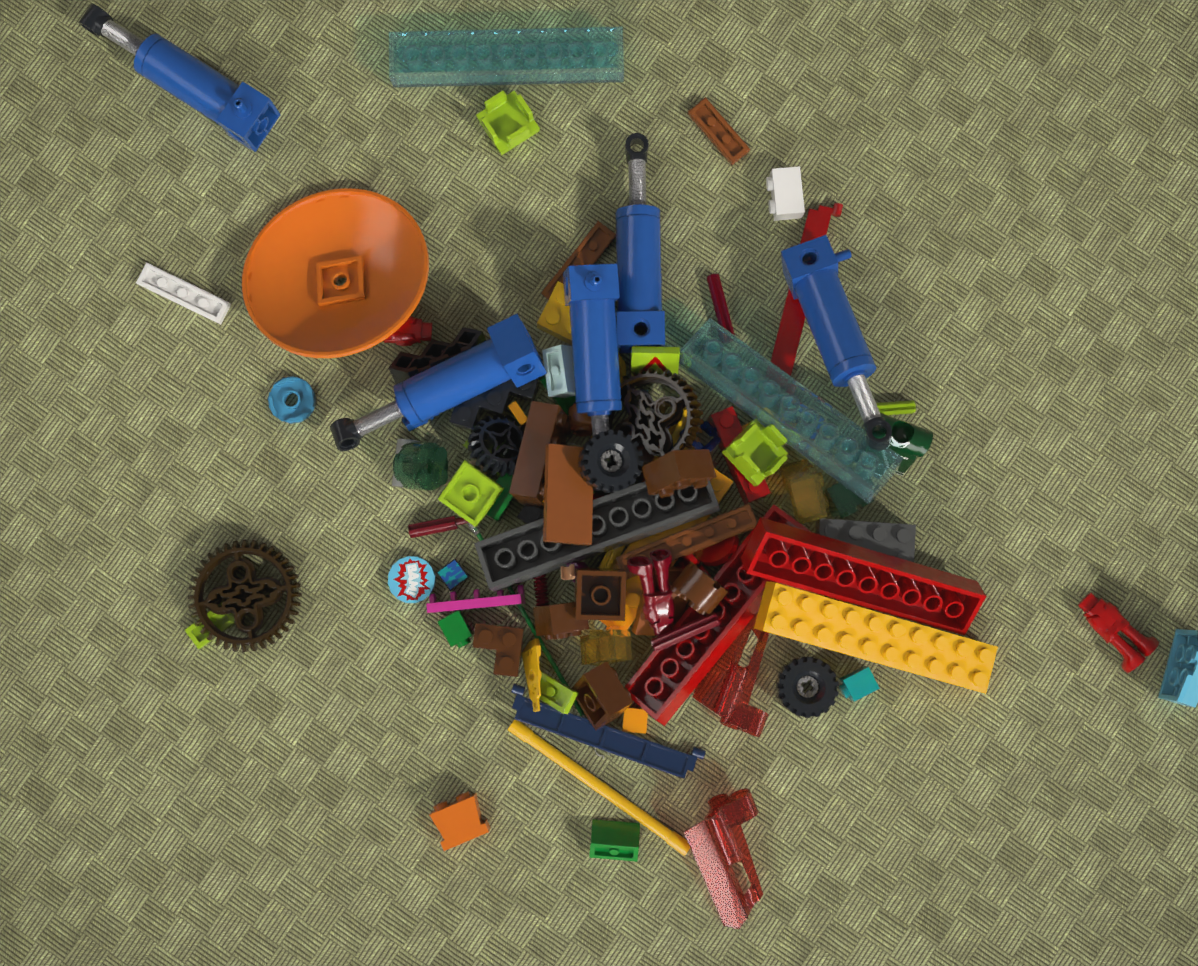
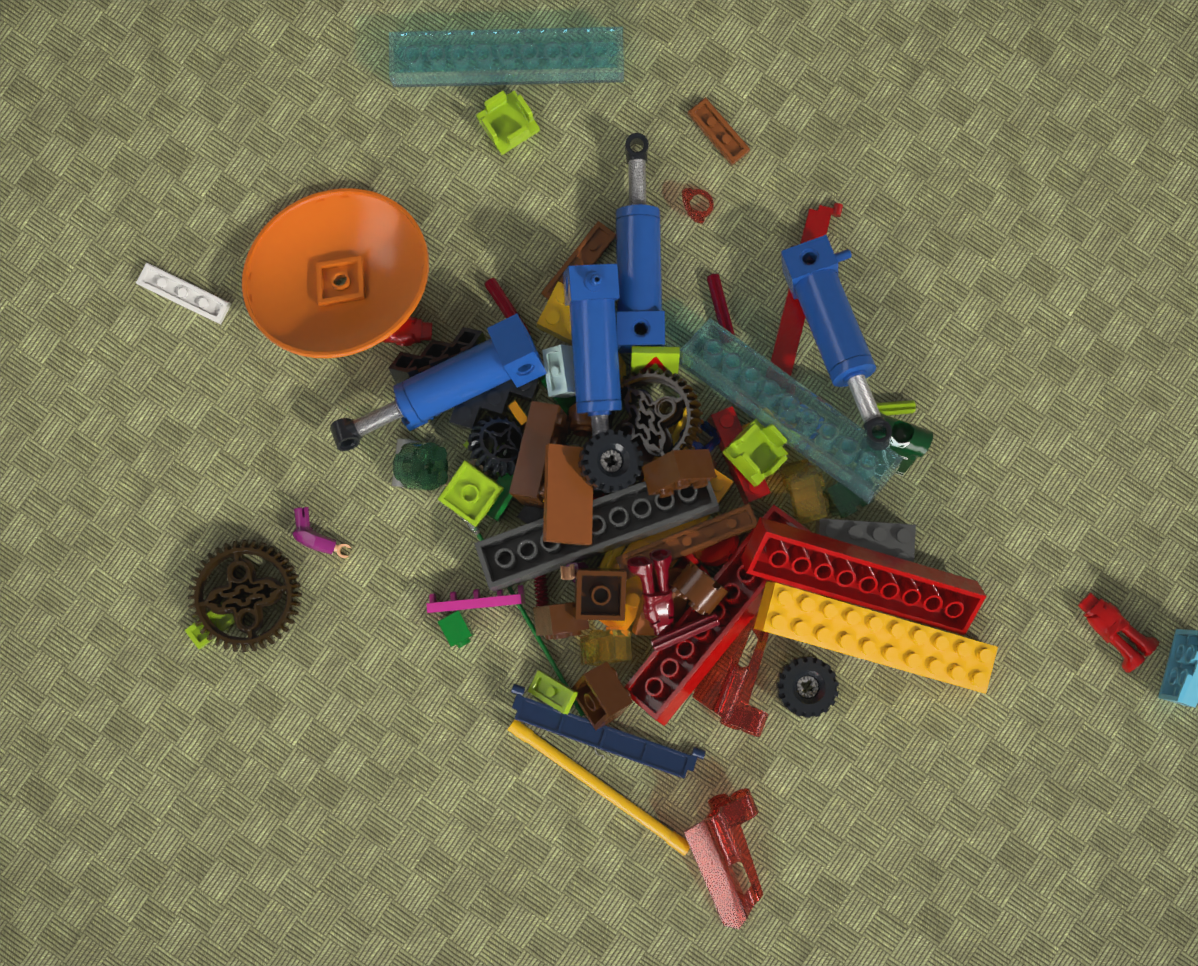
(236, 108): blue piece -> none
(279, 394): dark azure tile -> none
(311, 538): none -> magenta arm
(411, 579): tile -> none
(435, 526): dark red axle -> none
(453, 574): tile -> none
(459, 820): orange hips -> none
(501, 299): none -> dark red axle
(506, 642): reddish brown brick -> none
(532, 671): yellow piece -> none
(614, 840): green panel -> none
(635, 720): light orange tile -> none
(697, 216): none -> clear red piece
(786, 193): white brick -> none
(858, 684): teal brick -> none

